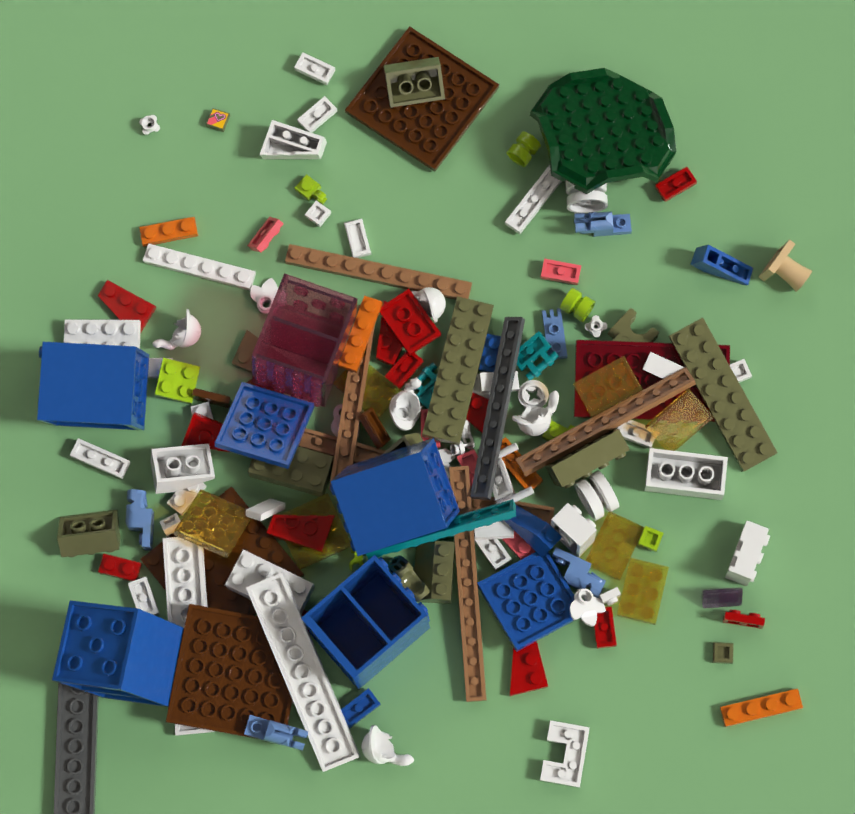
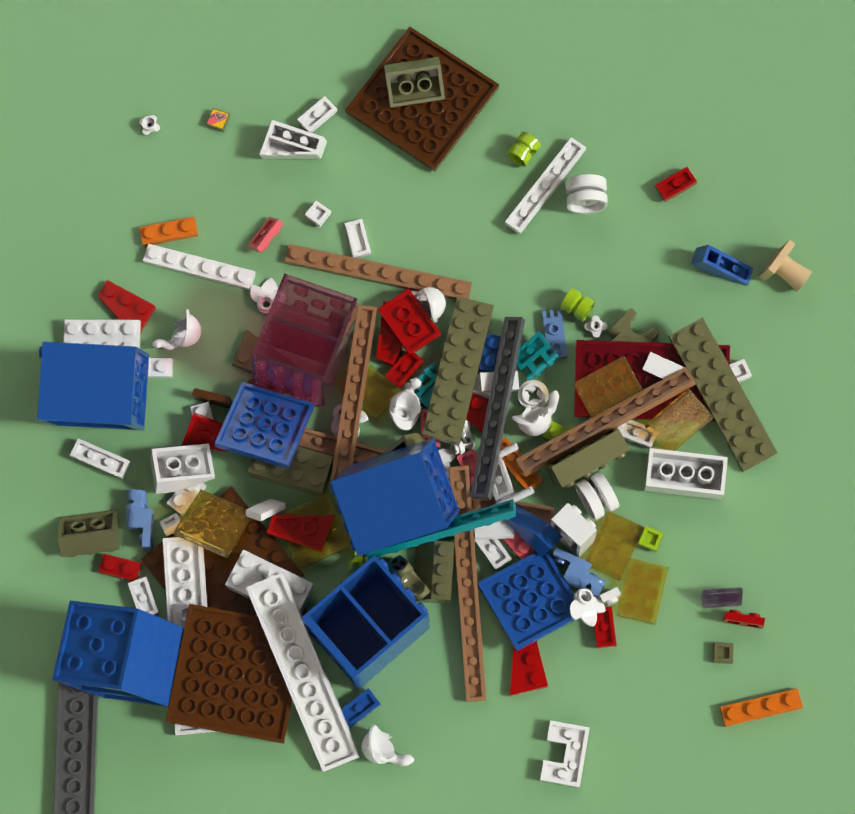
(176, 380): lime plate -> none
(274, 732): medium blue plate -> none
(310, 189): lime plate -> none
(314, 68): white plate -> none
(360, 334): orange plate -> none
(374, 427): reddish brown tile -> none
(560, 271): coral plate -> none
(602, 223): medium blue plate -> none
(604, 129): dark green plate -> none
(748, 553): white wedge -> none

